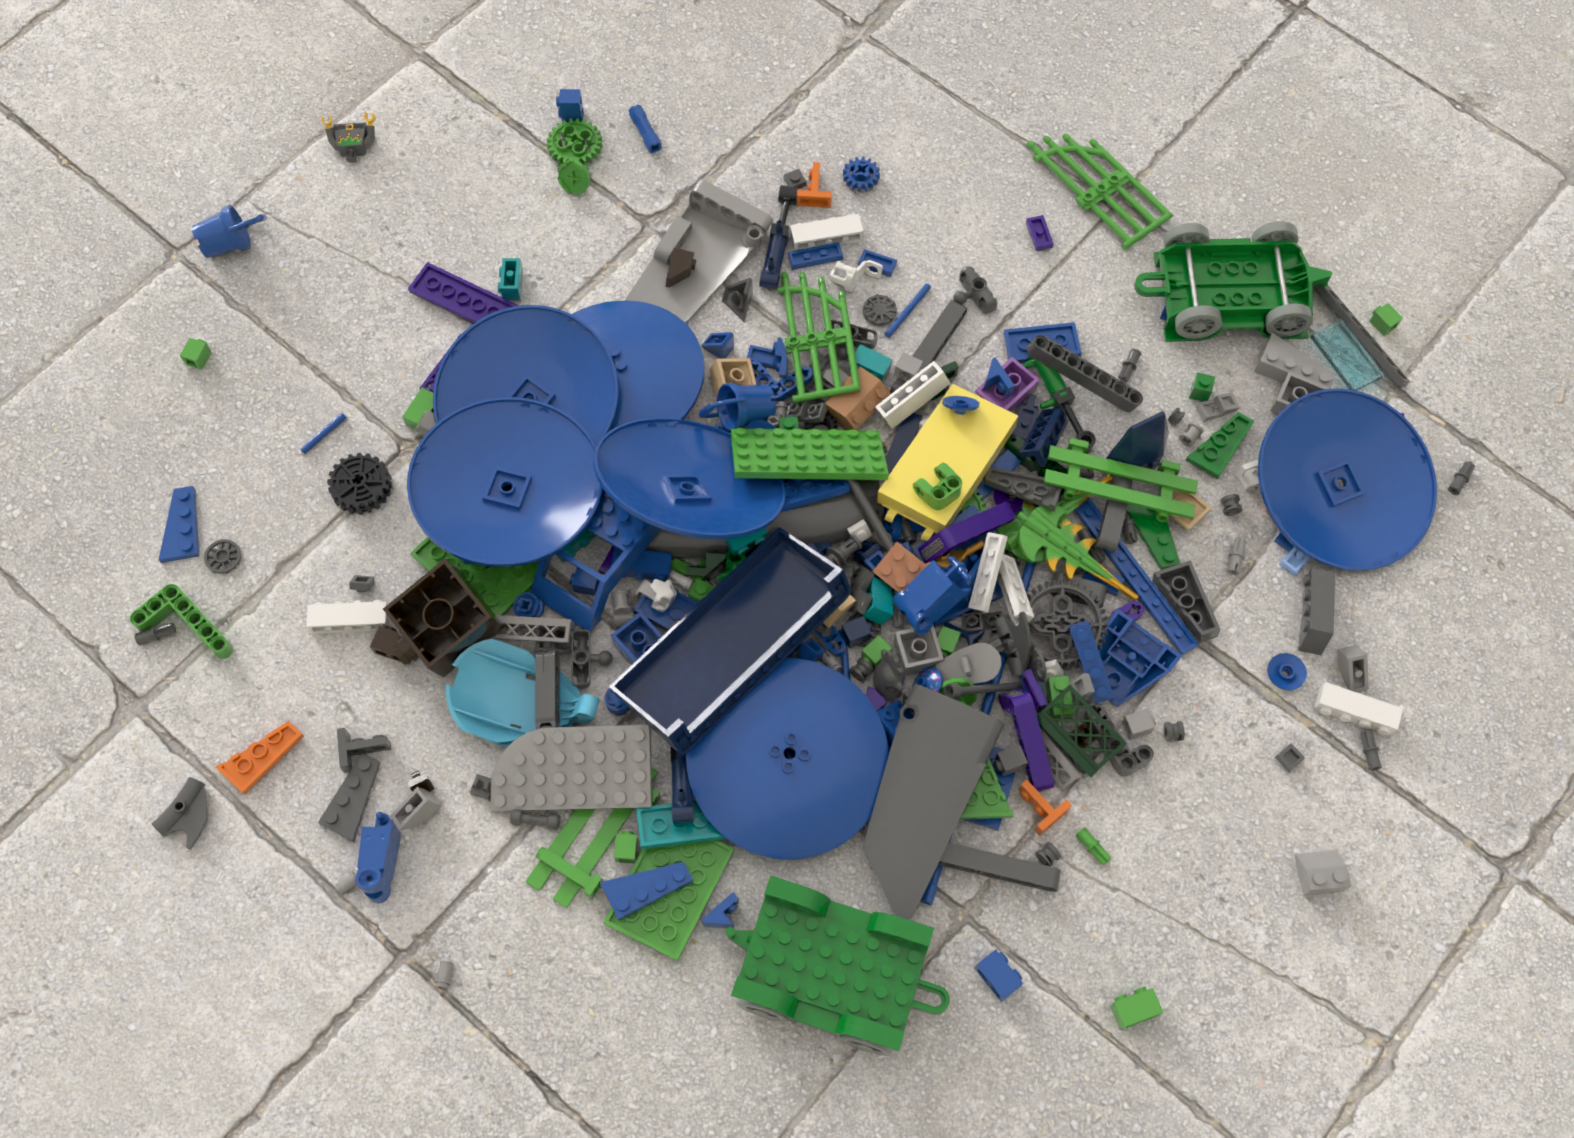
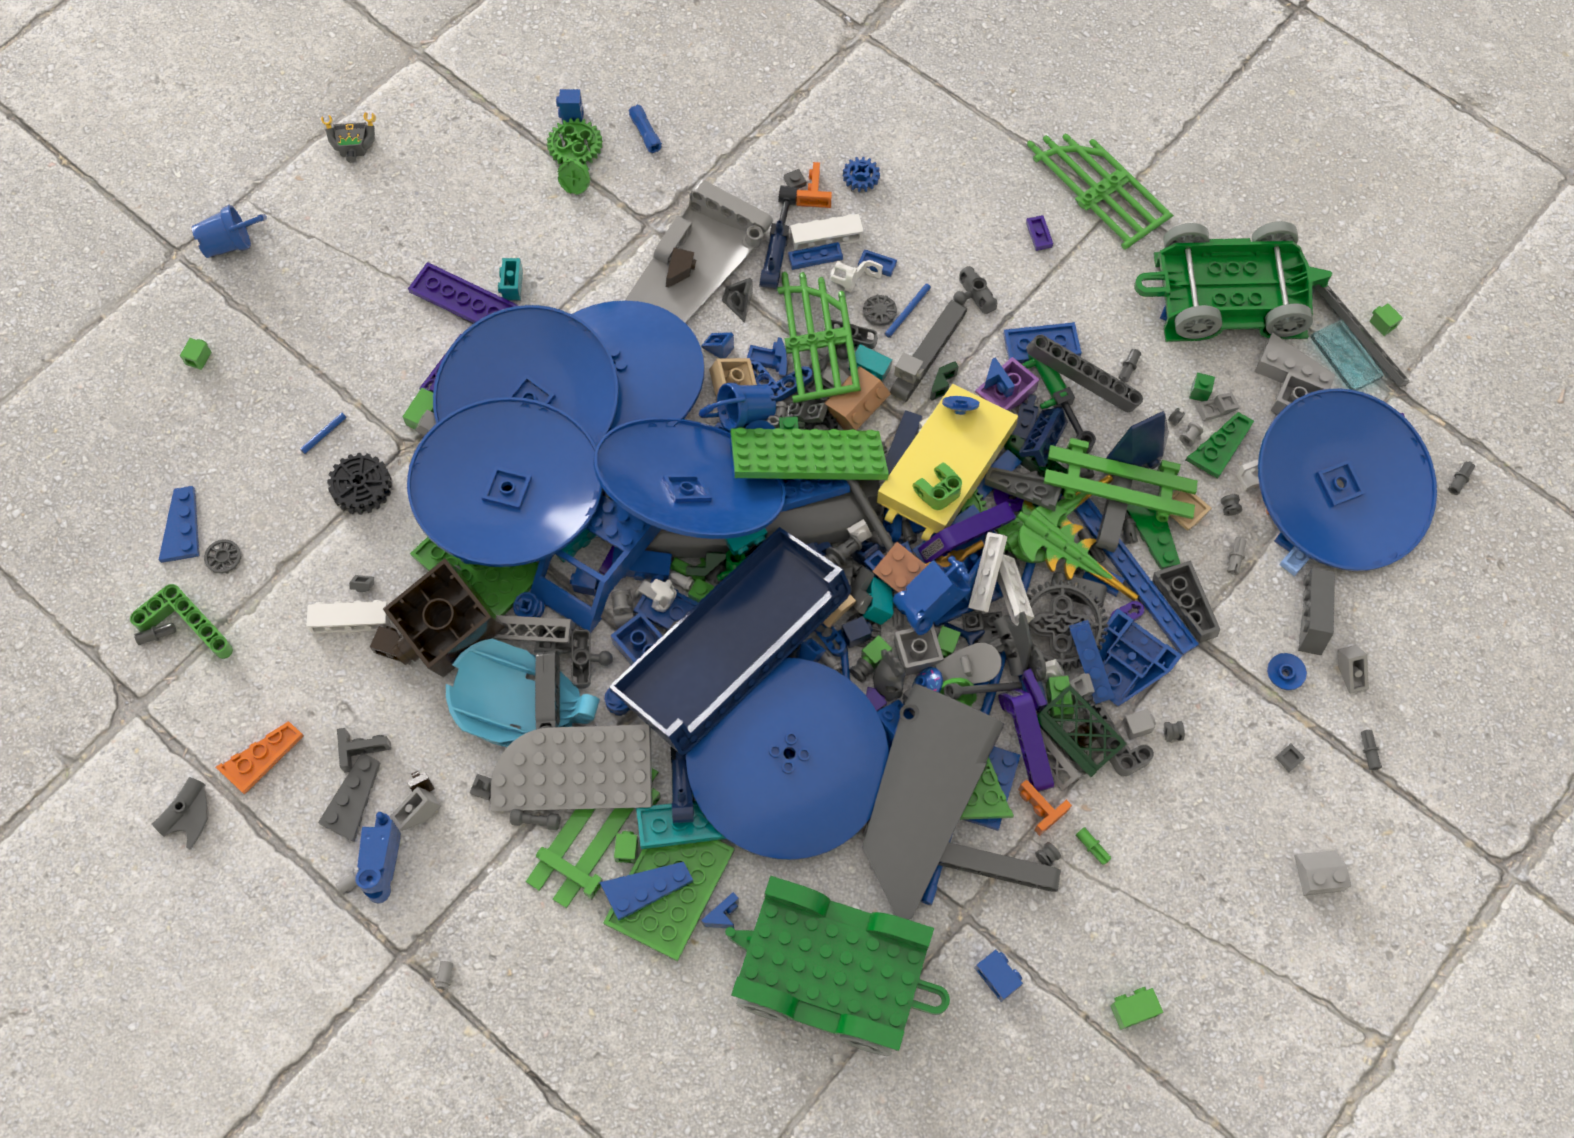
(912, 395): white brick -> none
(1010, 760): dark grey brick -> none
(1358, 708): white brick -> none

